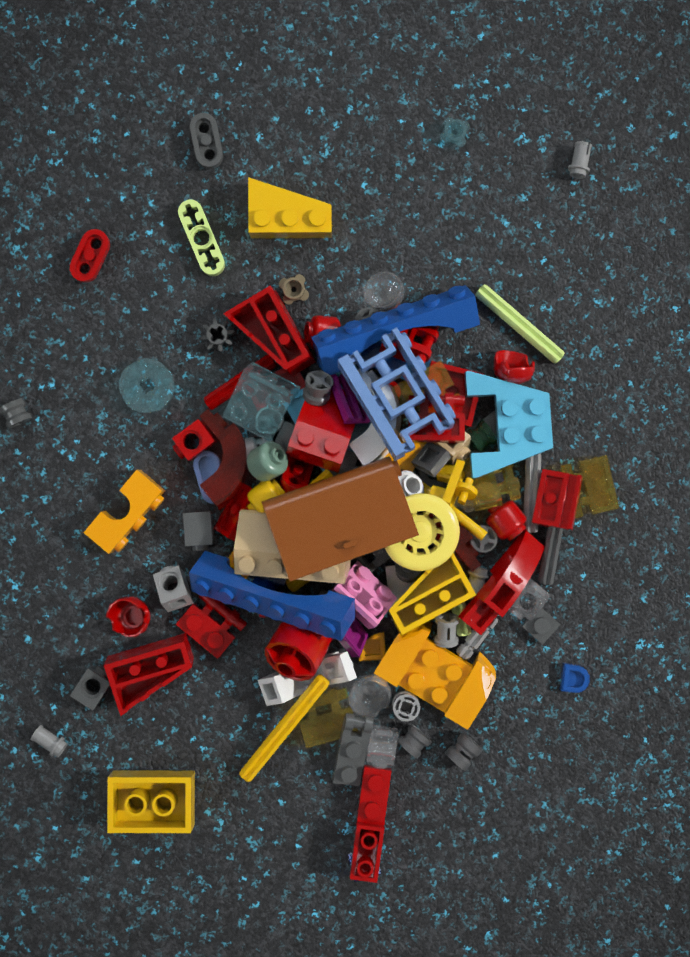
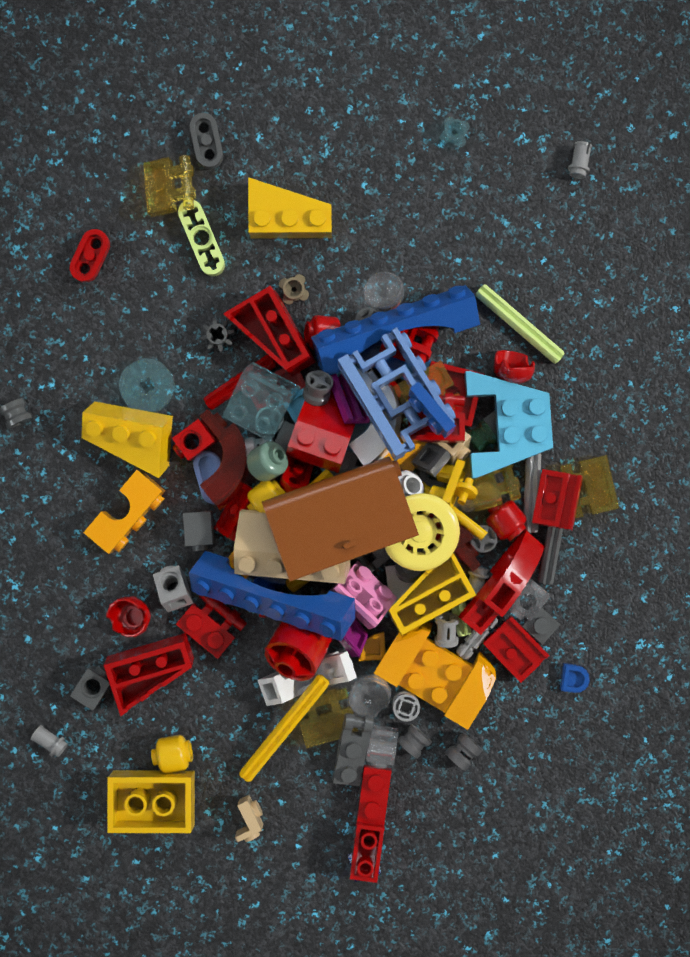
(130, 434): none -> yellow wedge
(160, 185): none -> clear yellow plate
(172, 754): none -> yellow head
(251, 813): none -> tan bracket
(423, 401): none -> blue plate
(515, 649): none -> red plate

